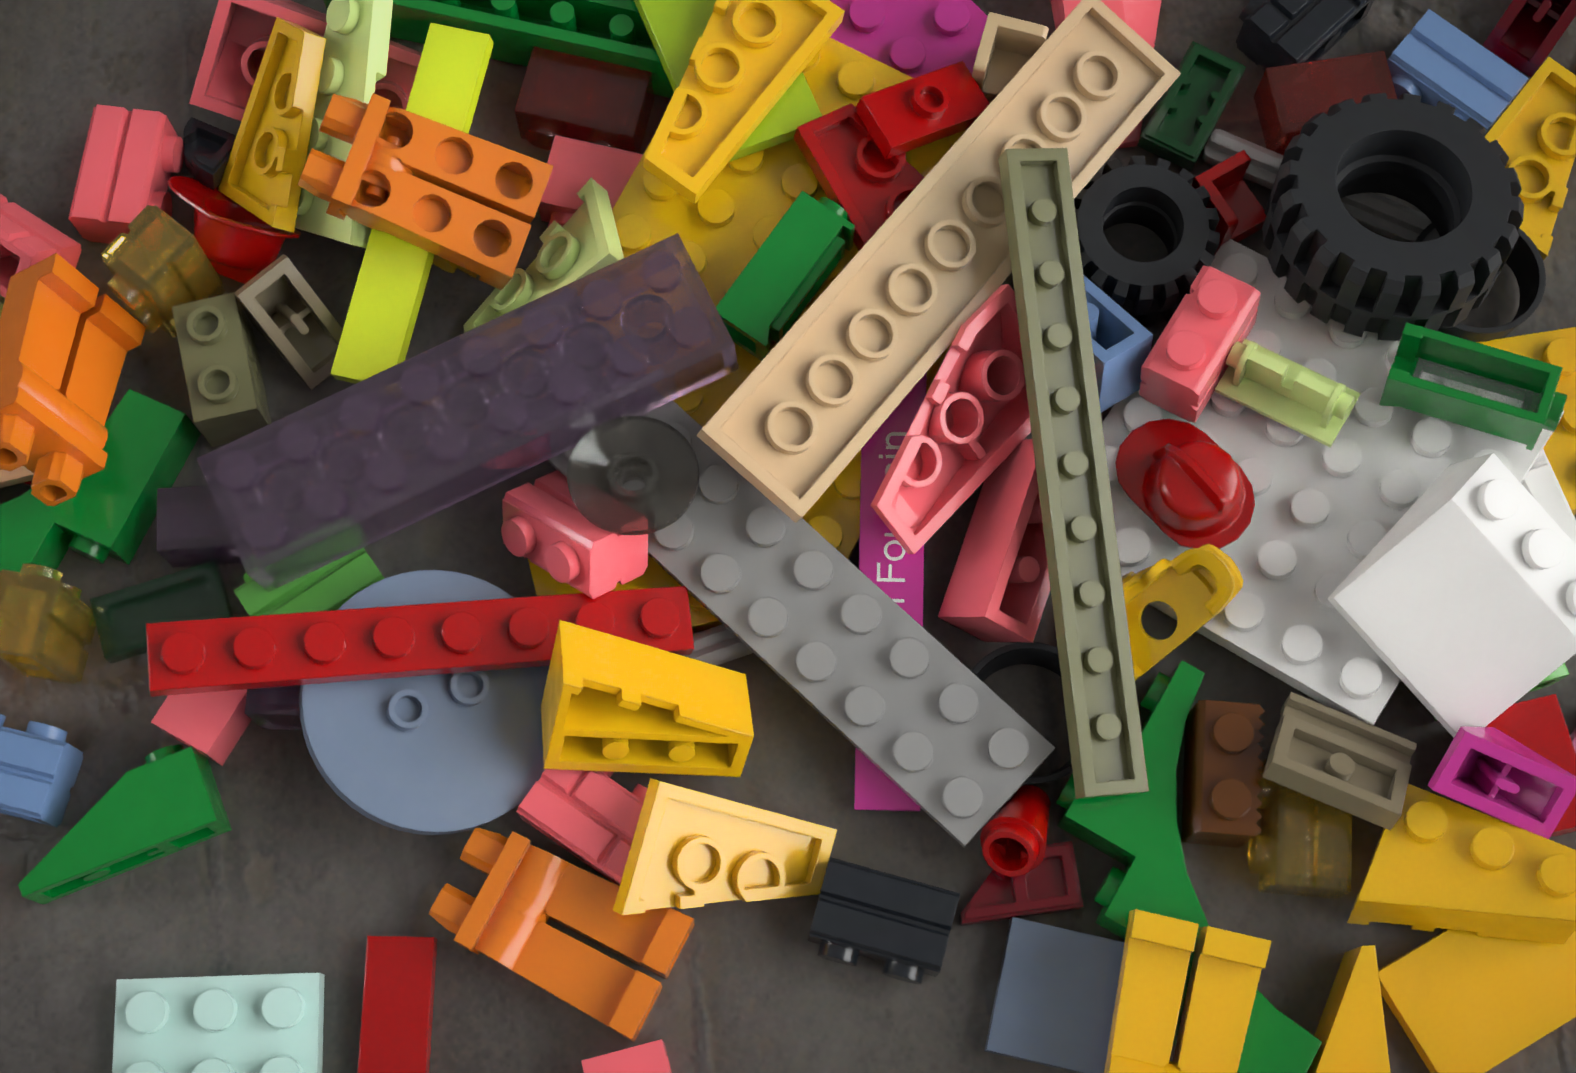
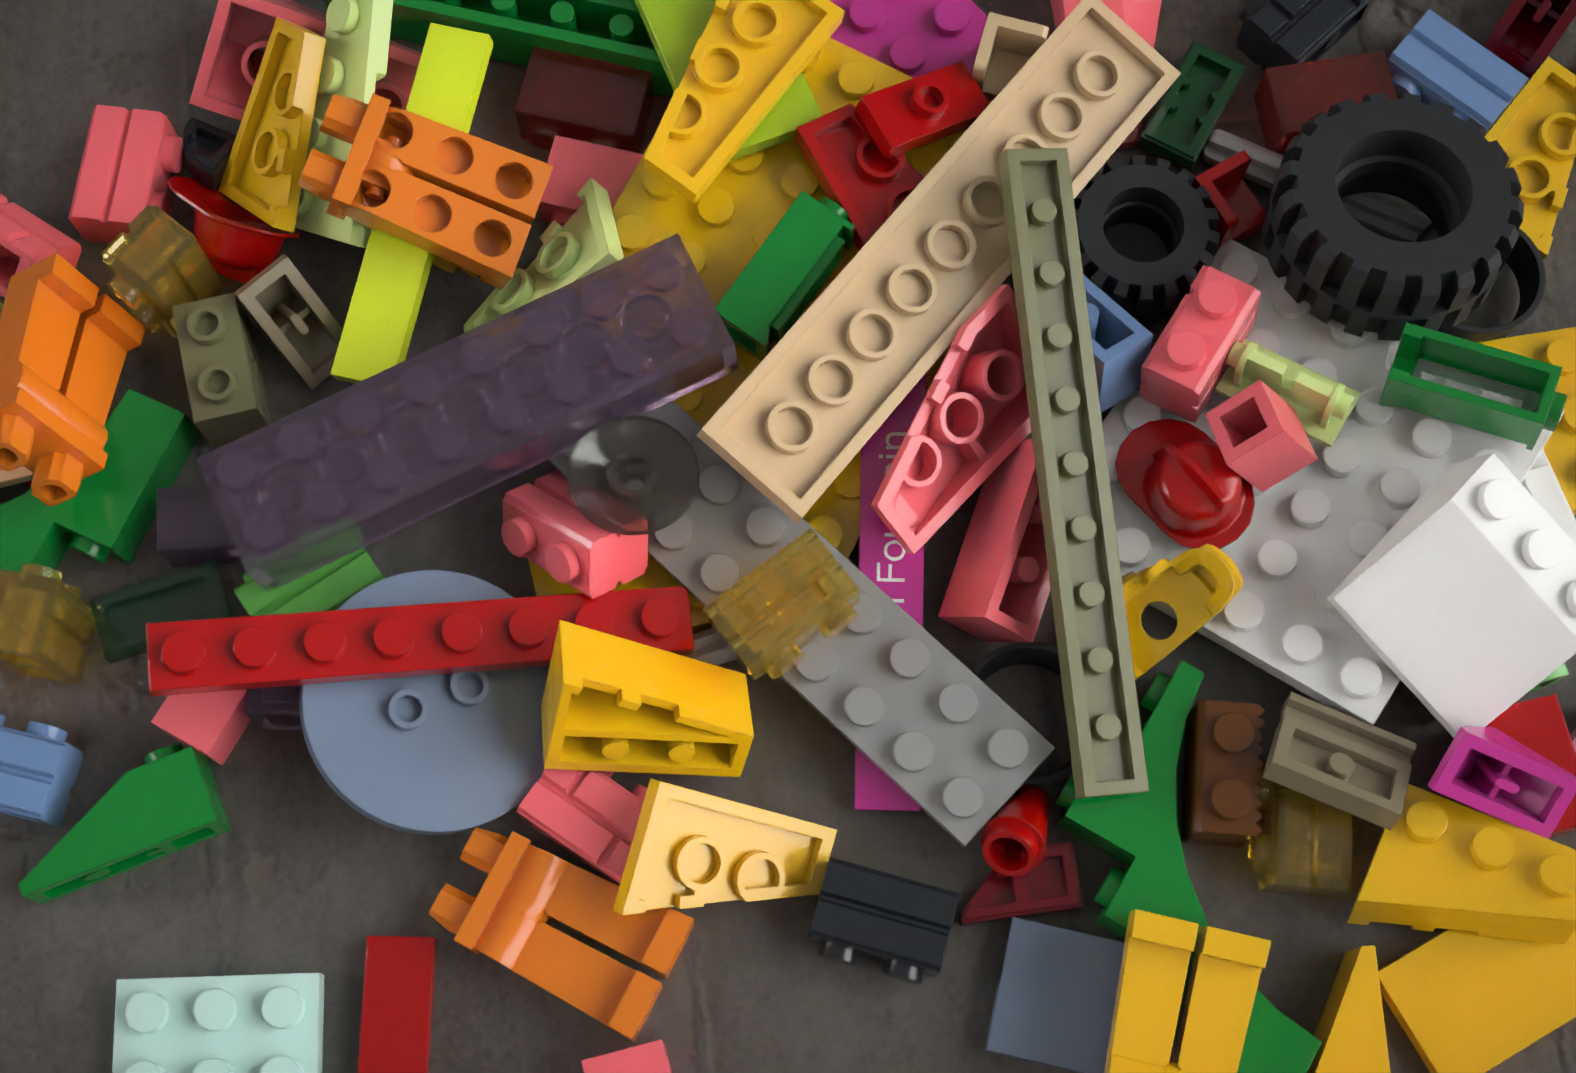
(784, 607): none -> clear yellow brick
(1260, 436): none -> coral brick

